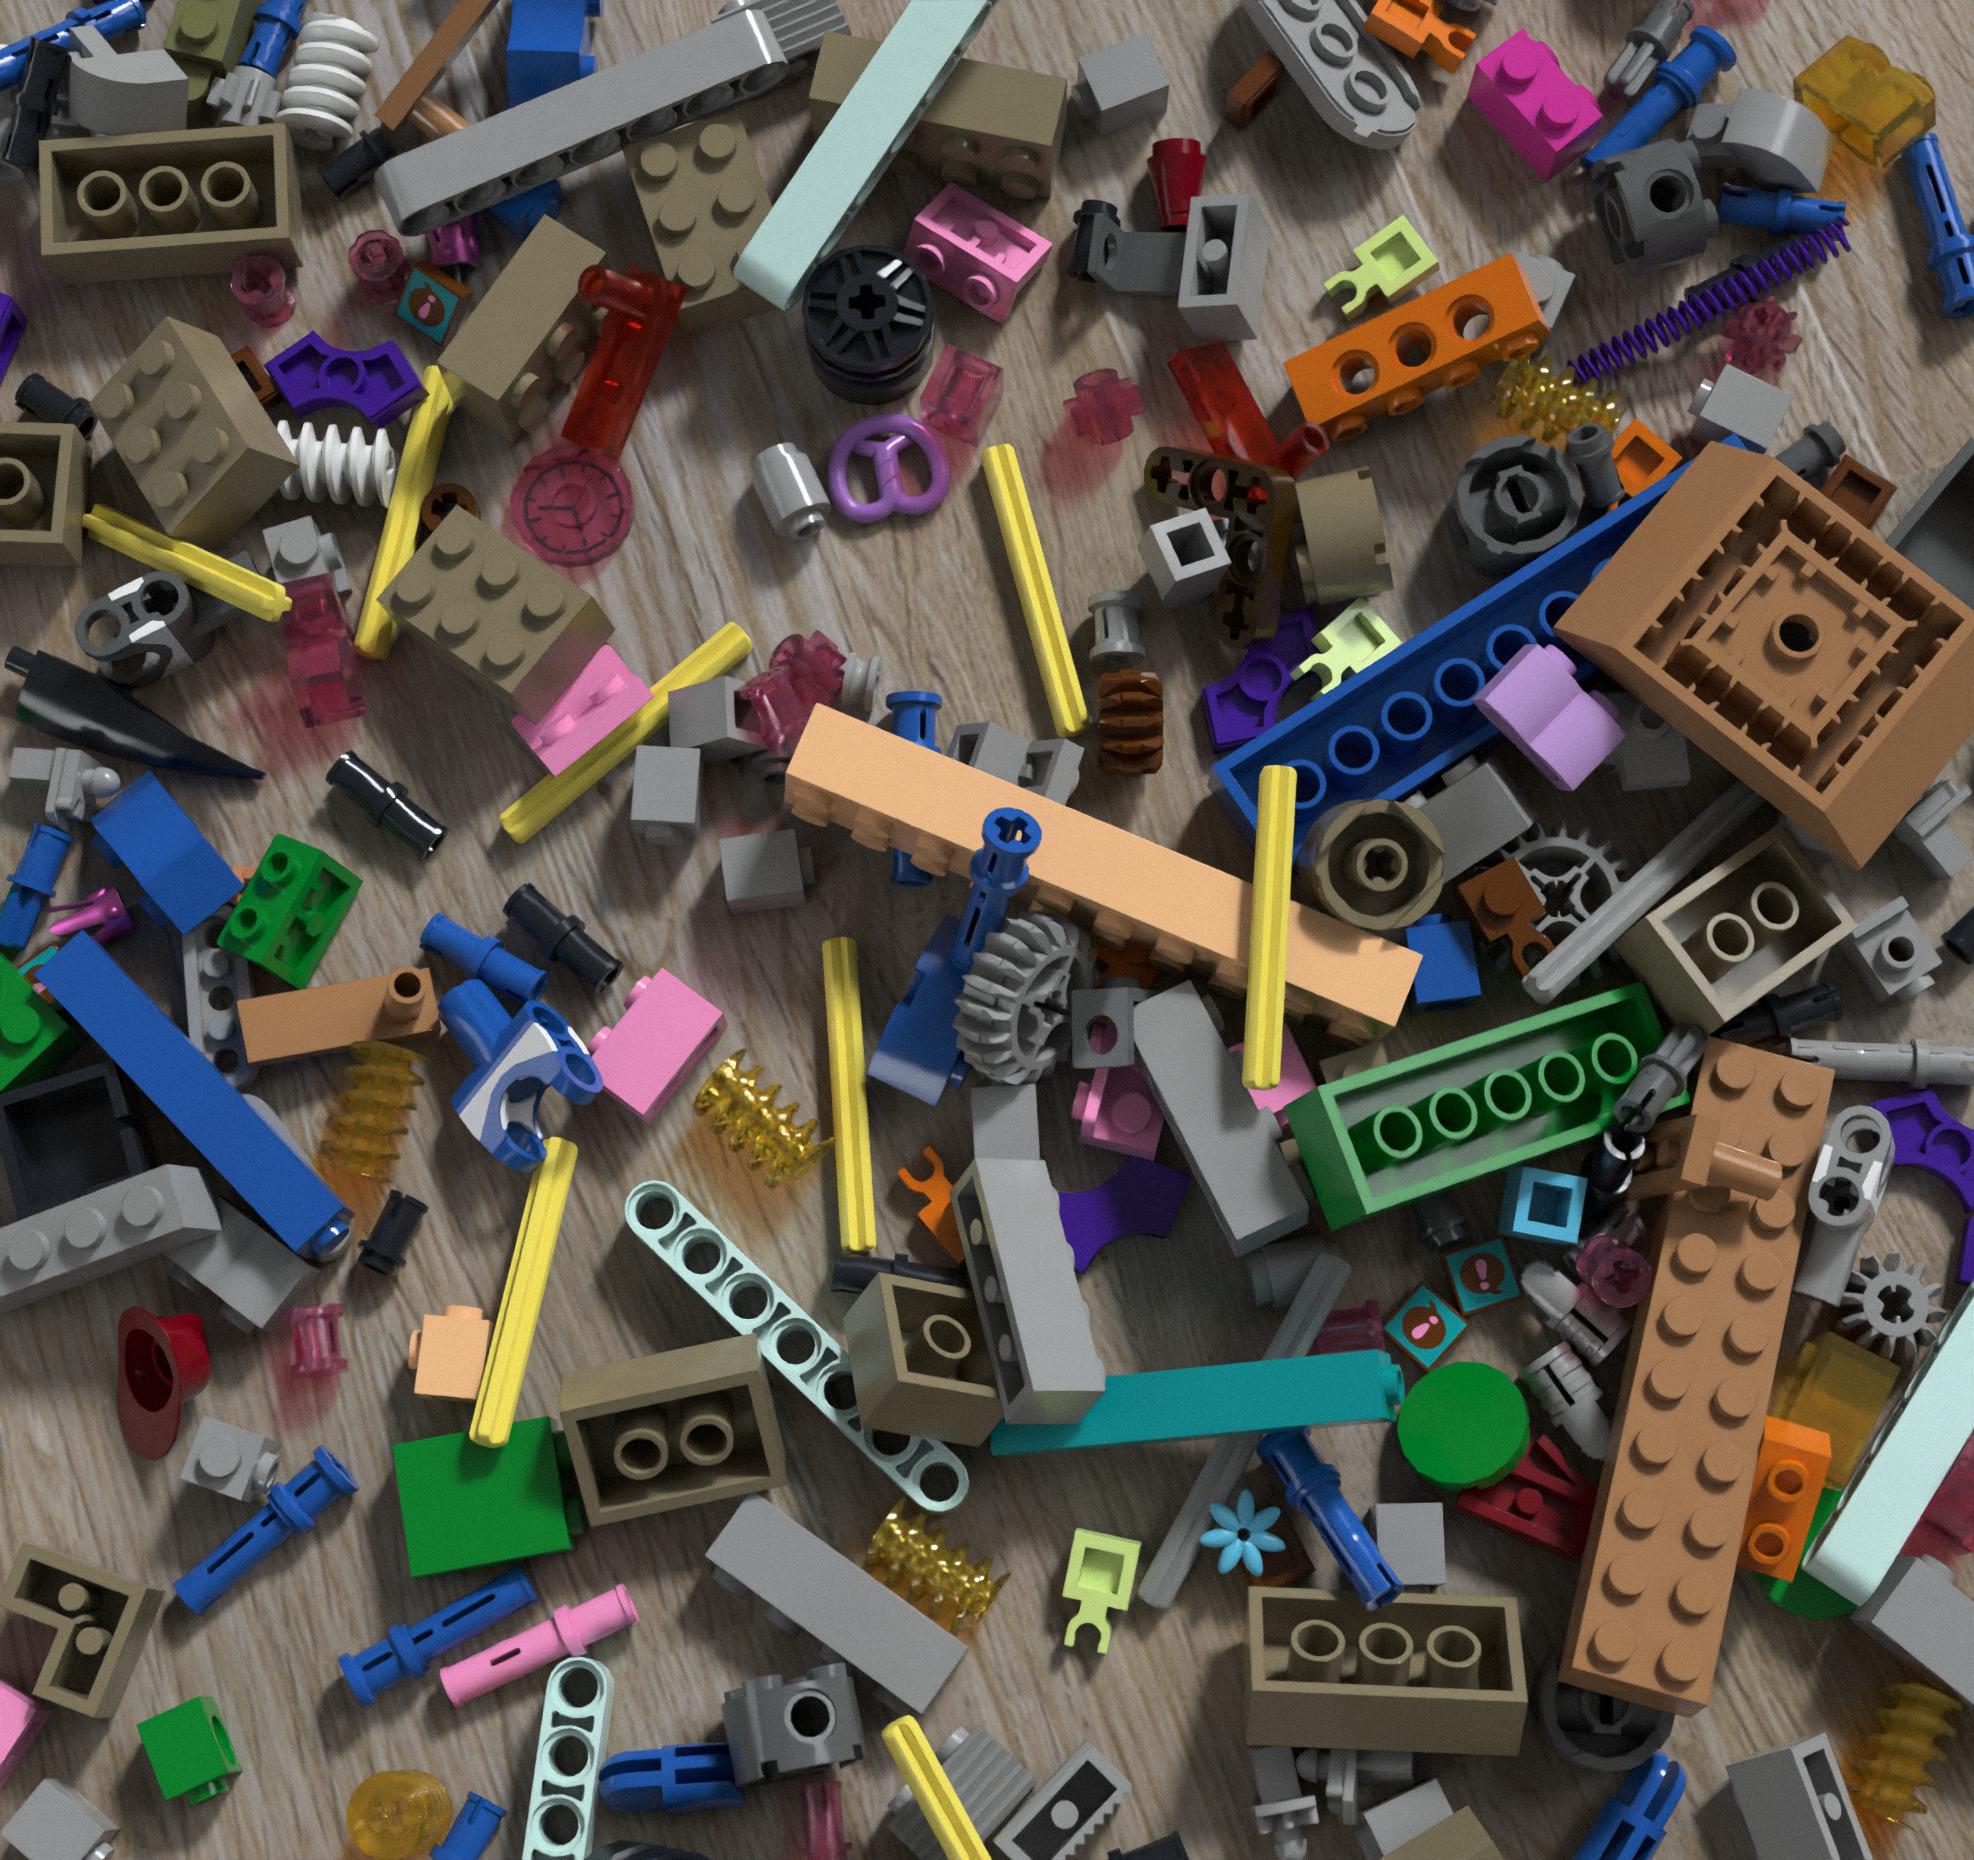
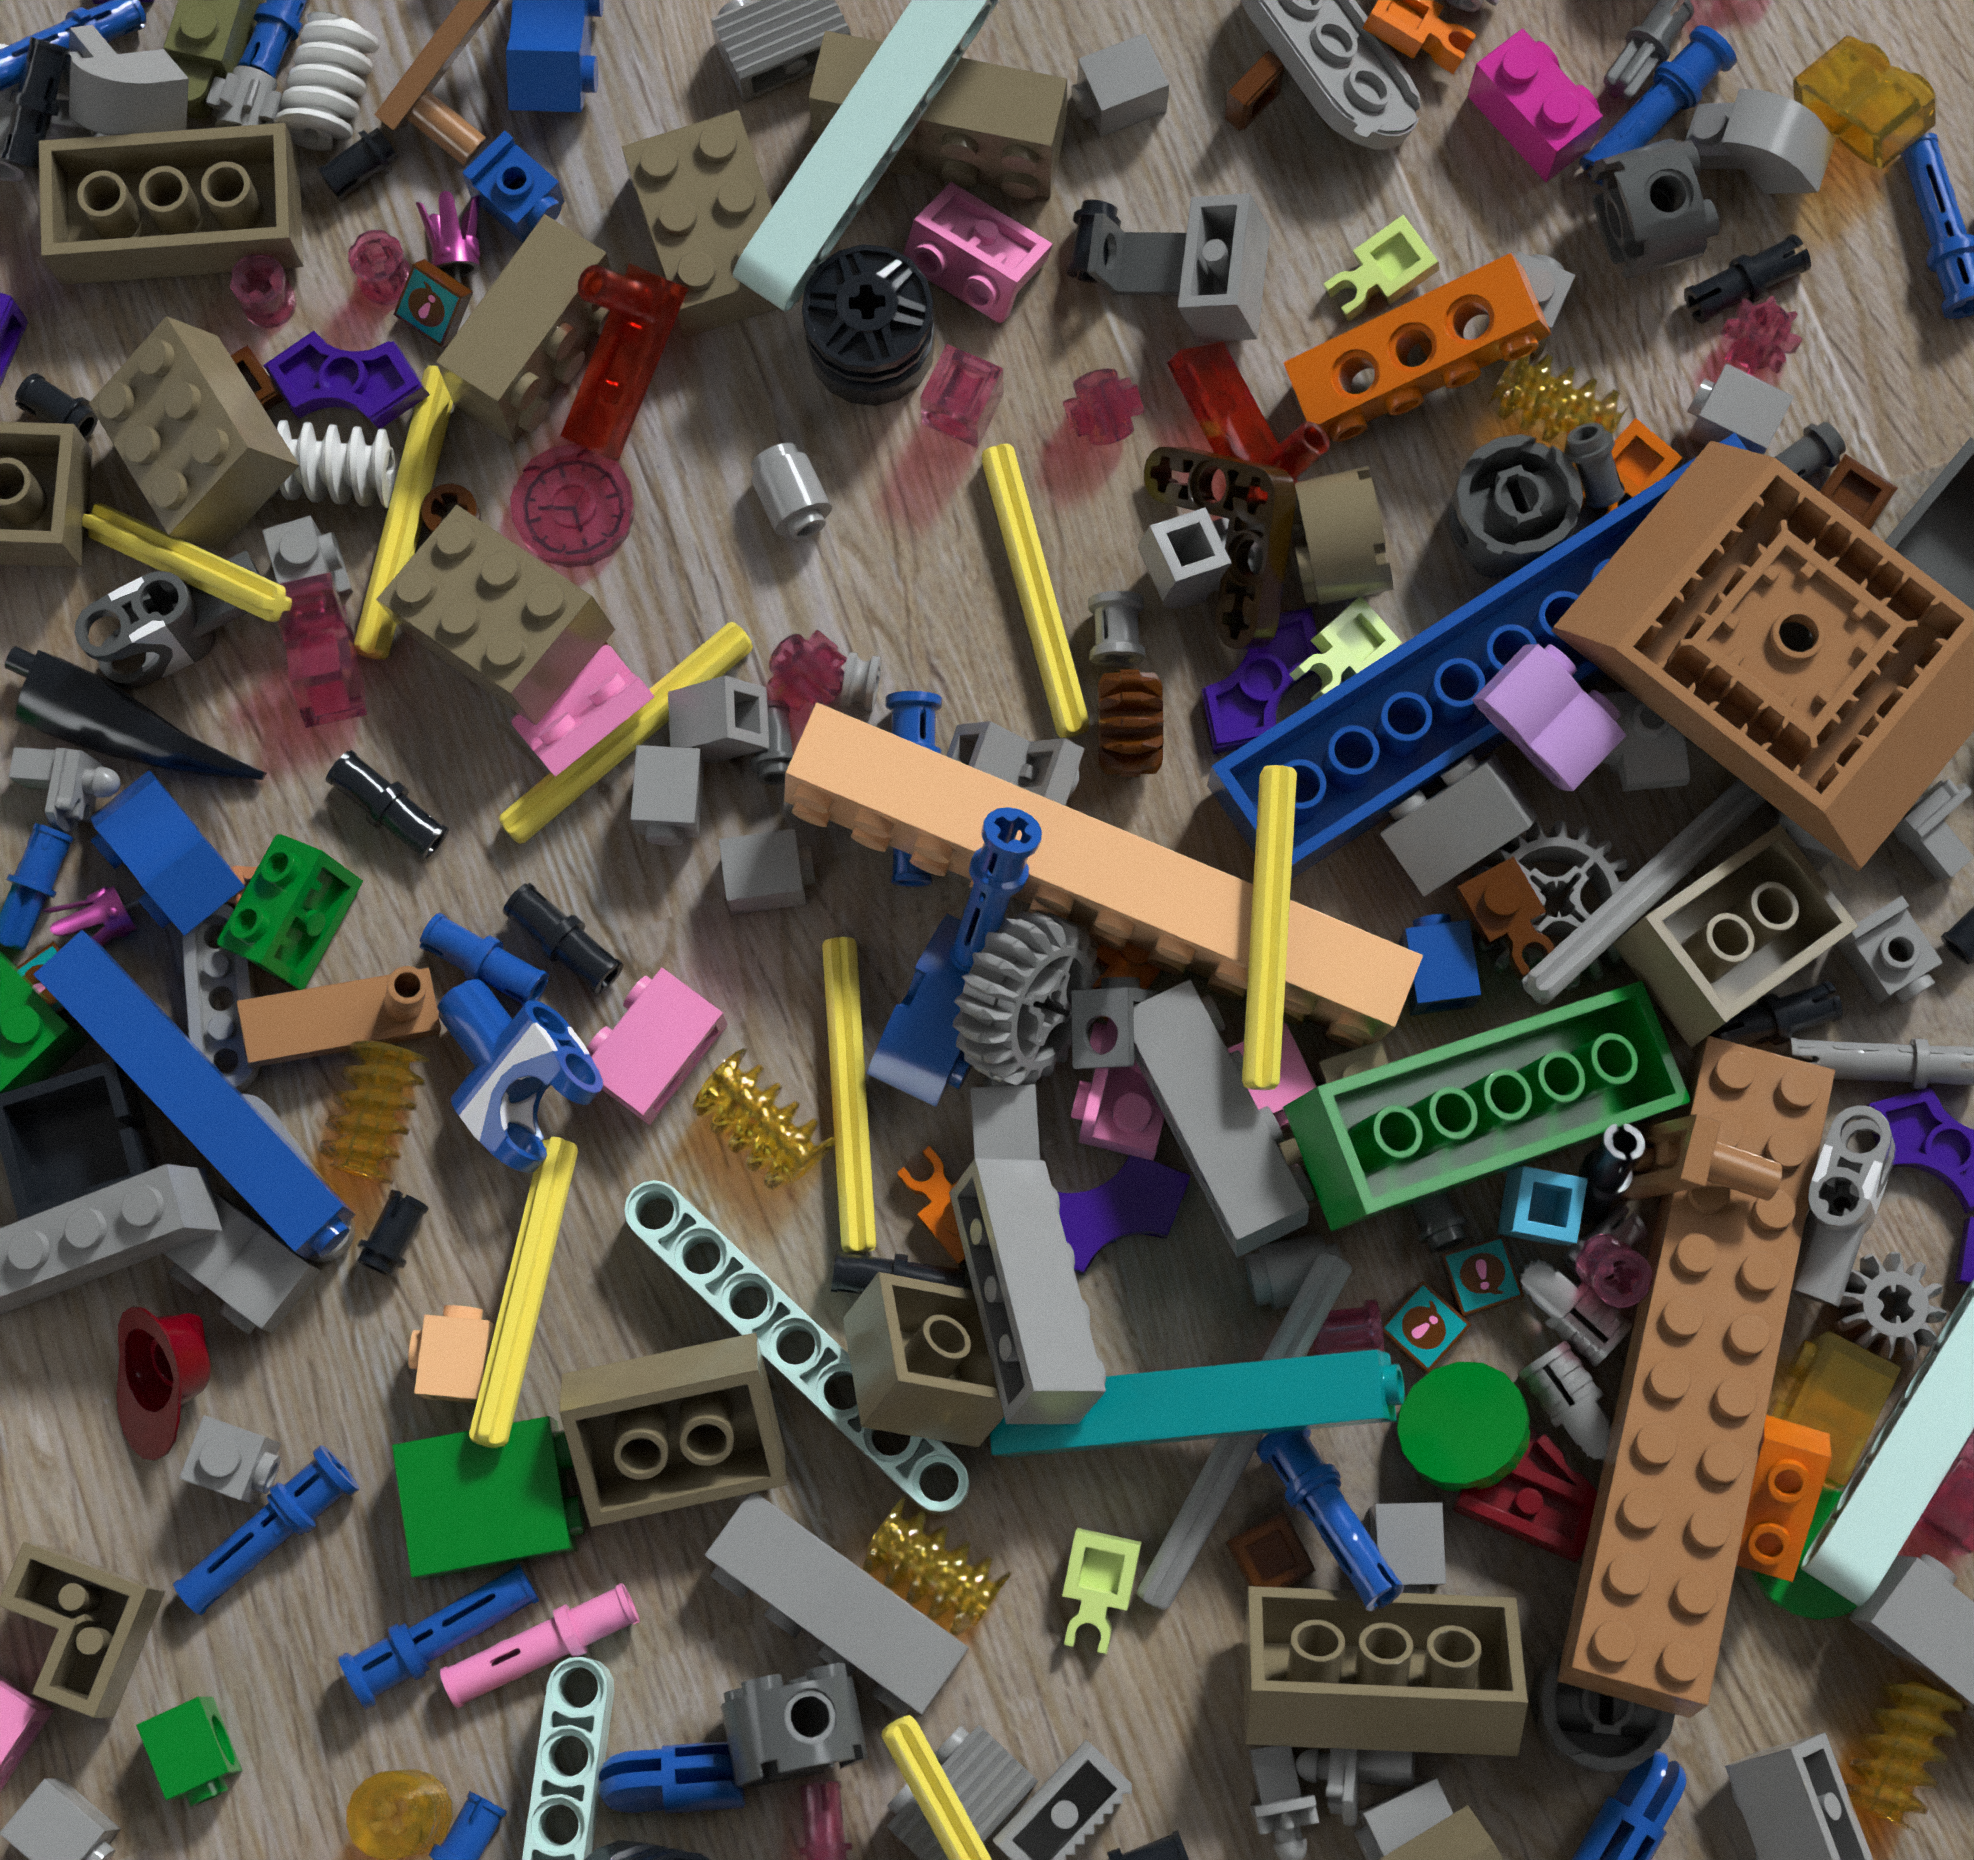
(316, 1340): clear pink bush -> none
(581, 123): light grey beam -> none
(776, 705): clear pink bush -> none
(887, 469): medium lavender piece -> none
(1176, 176): dark red cone -> none
(1255, 1535): medium azure plant -> none
(1407, 864): dark tan brick -> none
(1661, 1076): dark grey axle -> none
(1703, 304): dark purple piece -> none
(1777, 210): blue pin -> none

